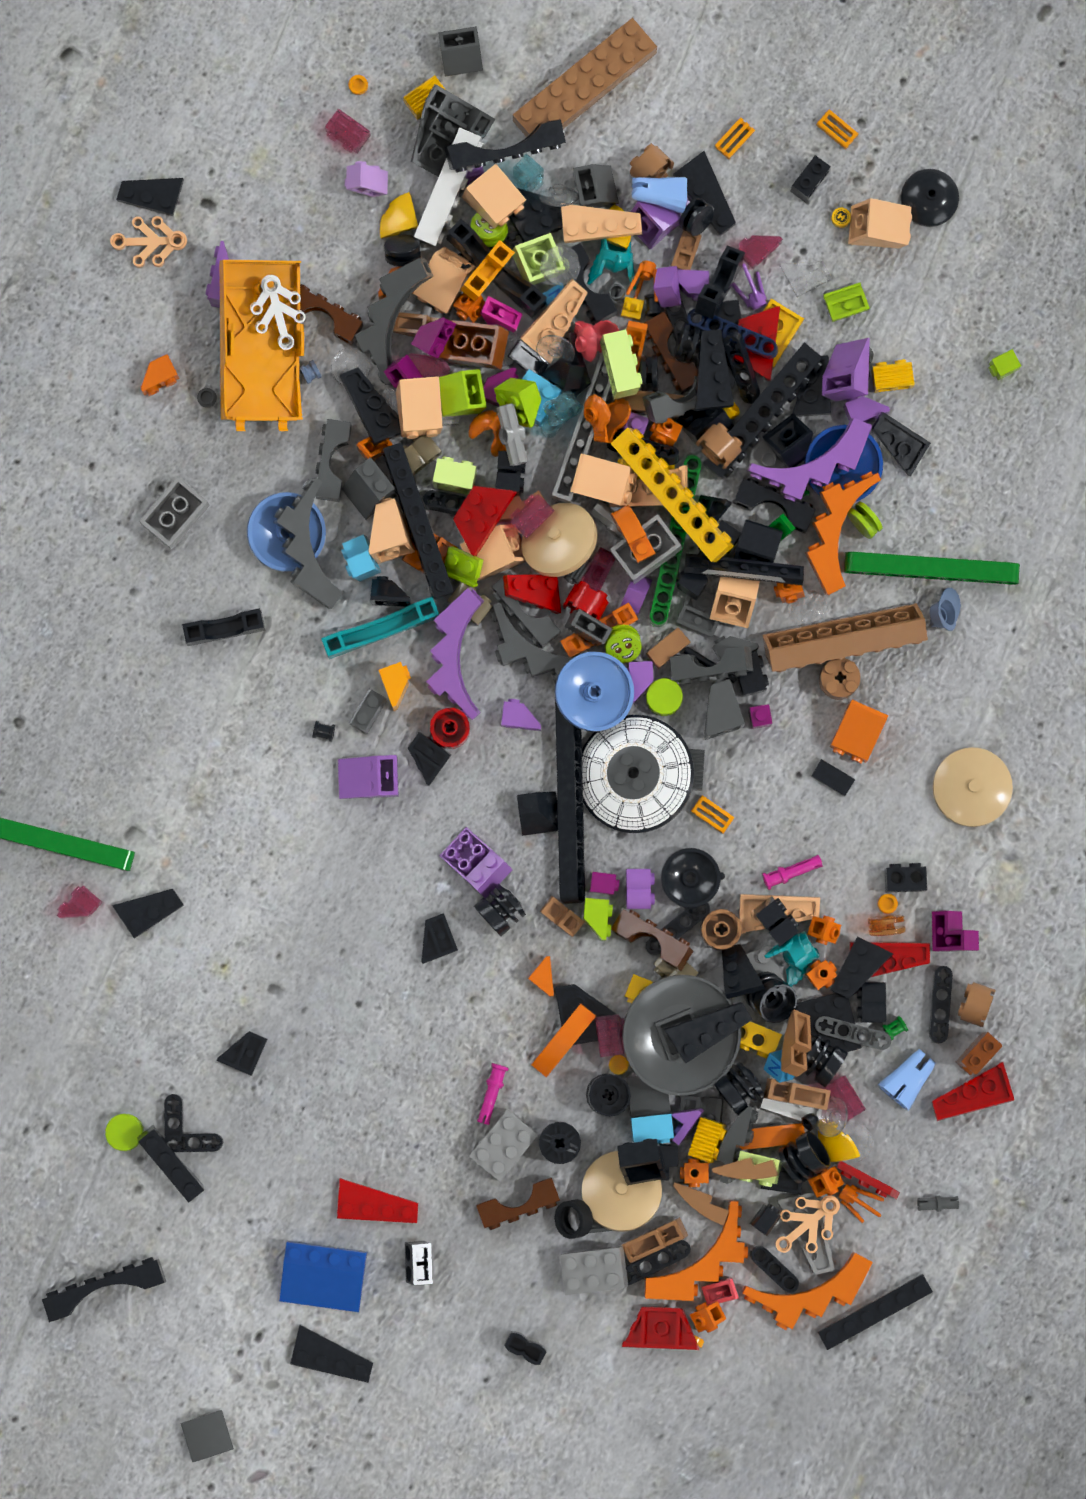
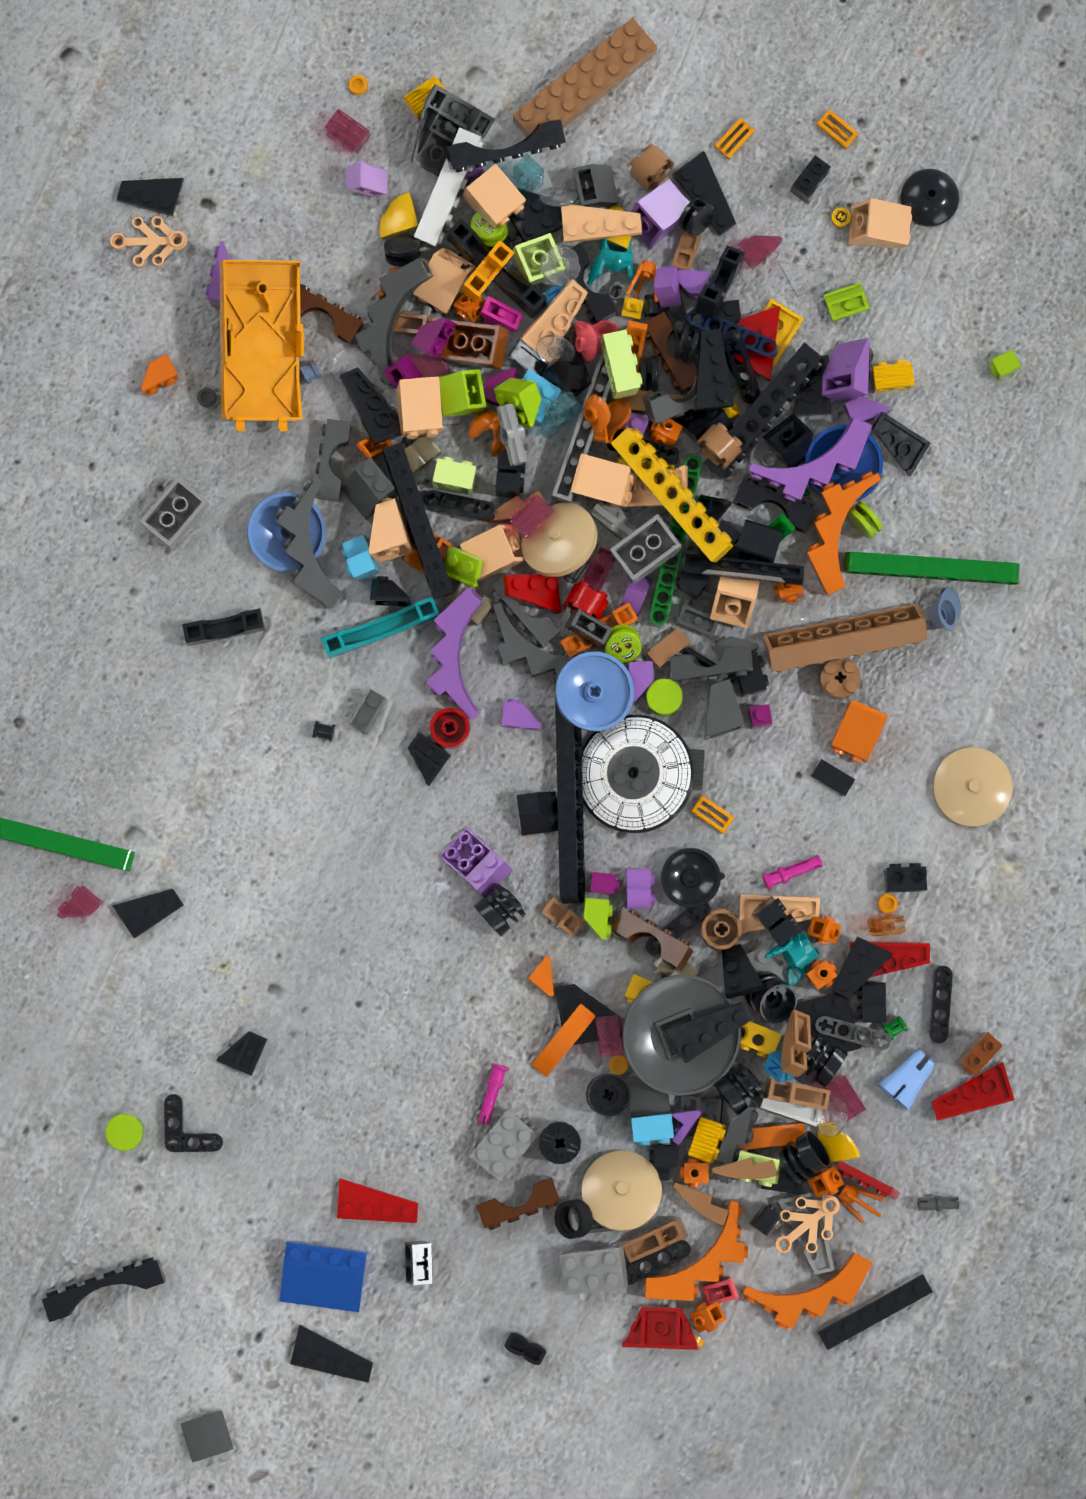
(170, 1164): black arch -> none
(276, 308): white plant -> none
(368, 777): medium lavender slope -> none
(396, 682): light orange slope -> none
(437, 939): black wing -> none
(460, 51): dark grey slope -> none
(481, 514): red wing -> none
(633, 532): orange arch -> none
(641, 1161): black piece -> none
(664, 192): light blue piece -> none
(756, 298): medium lavender plant -> none
(778, 1278): black beam -> none
(810, 1121): black hinge -> none
(949, 933): magenta brick -> none
(977, 1004): medium nougat brick -> none

